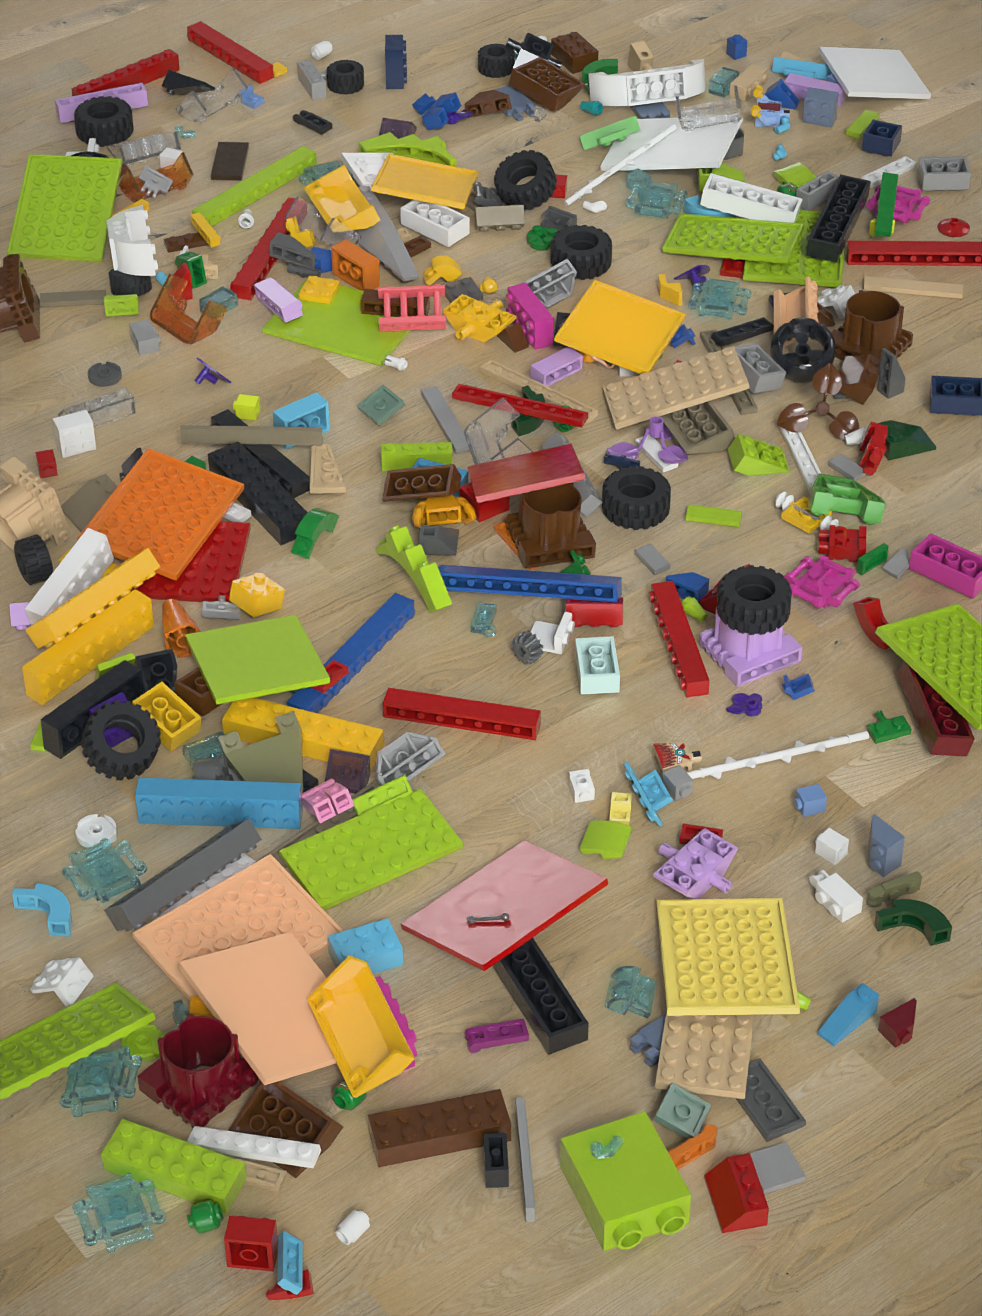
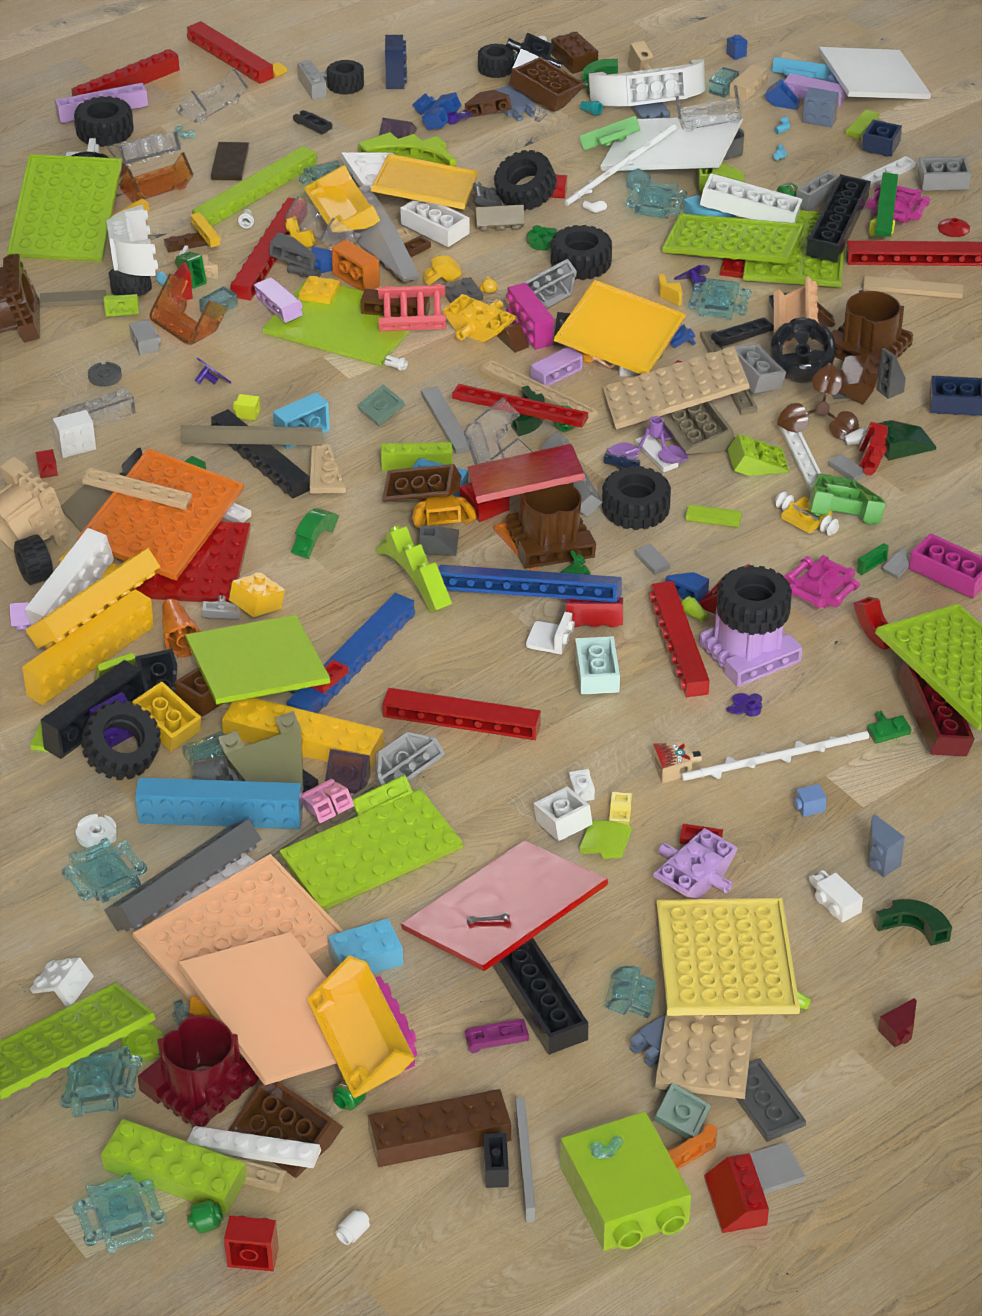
(51, 902): medium azure arch -> none
(137, 488): none -> tan tile
(154, 182): light grey hinge -> none
(169, 157): white brick -> none
(183, 84): black wedge -> none
(251, 99): medium blue bracket -> none
(262, 492): black brick -> none
(279, 1293): red slope -> none
(290, 1262): medium azure plate -> none
(321, 50): white brick -> none
(484, 619): clear light blue hinge -> none
(527, 647): dark grey gear -> none
(558, 218): dark grey hinge -> none
(563, 813): none -> white brick
(652, 791): medium azure bracket -> none
(678, 783): light grey brick -> none
(767, 111): torso -> none
(796, 174): lime slope -> none
(798, 687): blue bracket -> none
(831, 846): white brick -> none
(837, 297): white bracket -> none
(843, 543): red hips -> none
(850, 1014): dark azure slope -> none
(894, 889): olive hinge -> none

